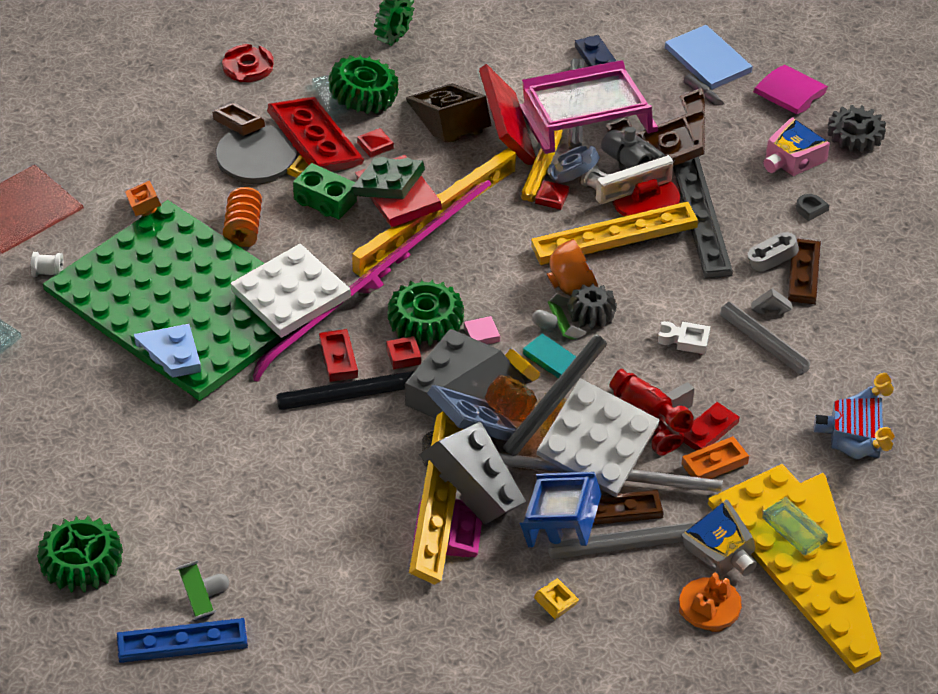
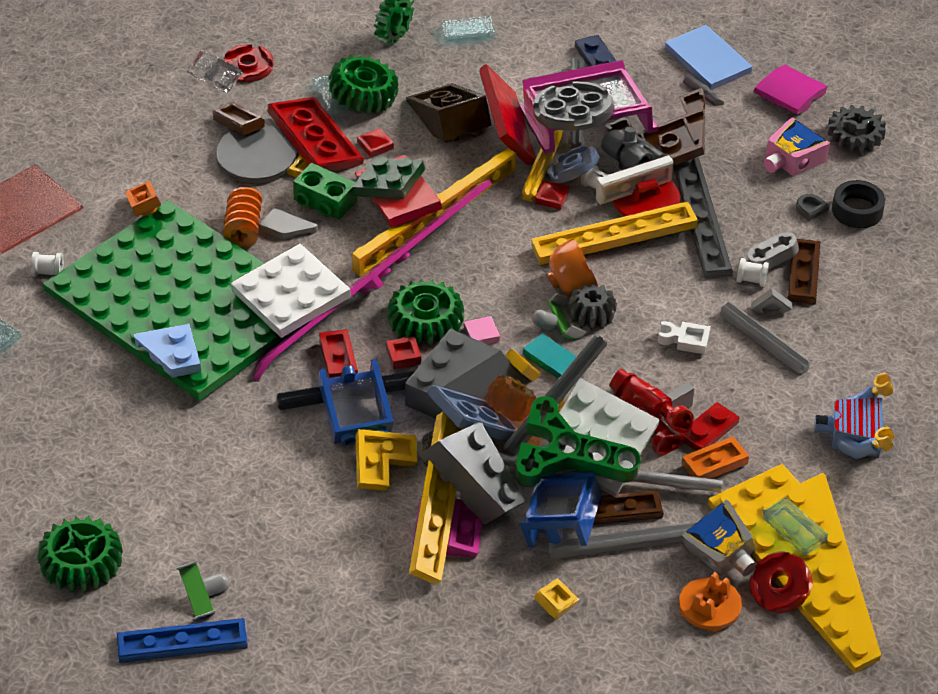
(214, 71): none -> clear slope
(286, 225): none -> light grey tile
(355, 403): none -> window
(377, 451): none -> yellow plate
(468, 29): none -> clear light blue tile
(559, 433): none -> green beam
(573, 106): none -> dark grey tile
(752, 272): none -> white bush
(792, 594): none -> red tile
(855, 217): none -> black tyre

